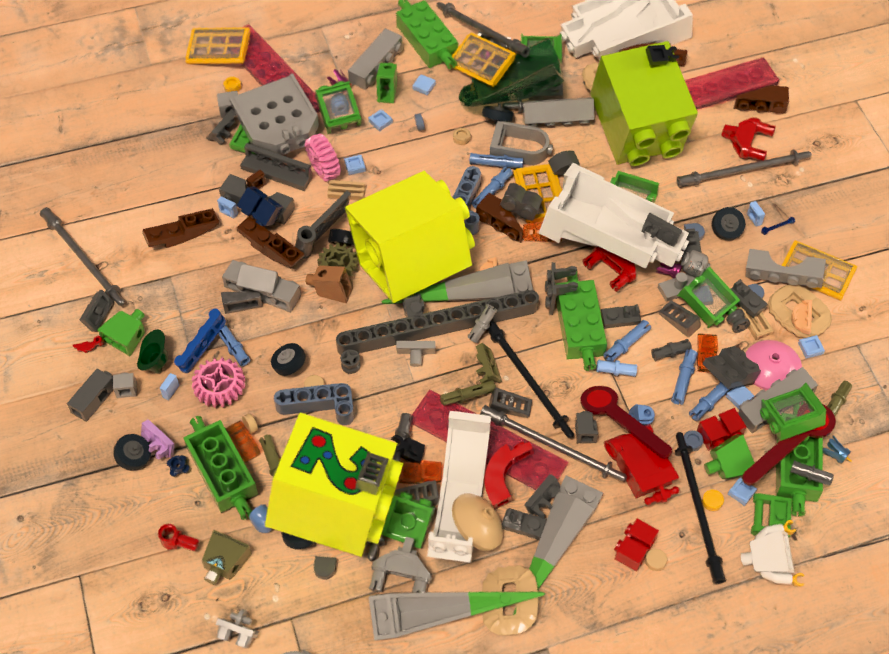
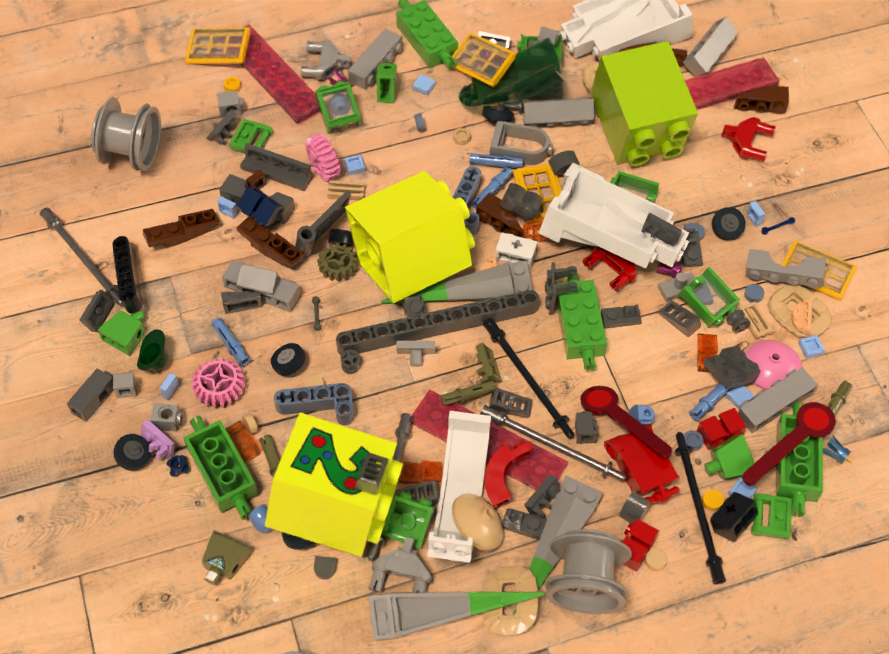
(89, 346): red piece -> none
(126, 134): none -> light grey wheel
(127, 274): none -> black beam
(161, 411): none -> light grey brick
(177, 540): red axle -> none
(201, 341): blue plate -> none
(227, 627): light grey hips -> none
(276, 115): light grey hinge -> none
(315, 300): none -> dark grey hinge
(329, 60): none -> light grey connector
(331, 283): medium nougat torso -> none
(380, 120): light blue tile -> none
(409, 448): black plate -> none
(482, 323): light grey pin -> none
(514, 45): flat silver bar -> none
(515, 249): none -> white brick
(549, 33): none -> light grey plate
(588, 572): none -> light grey wheel
(616, 368): light blue pin -> none
(621, 345): medium blue pin -> none
(634, 508): none -> dark grey brick
(660, 55): black plate -> none
(671, 349): dark grey pin -> none
(686, 370): medium blue pin -> none
(695, 178): flat silver bar -> none
(695, 263): light grey head -> none
(710, 47): none -> brick
(734, 516): none -> black brick
(749, 300): dark grey plate -> none
(772, 554): white torso -> none
(793, 412): bright green window -> none
(812, 473): dark grey axle -> none

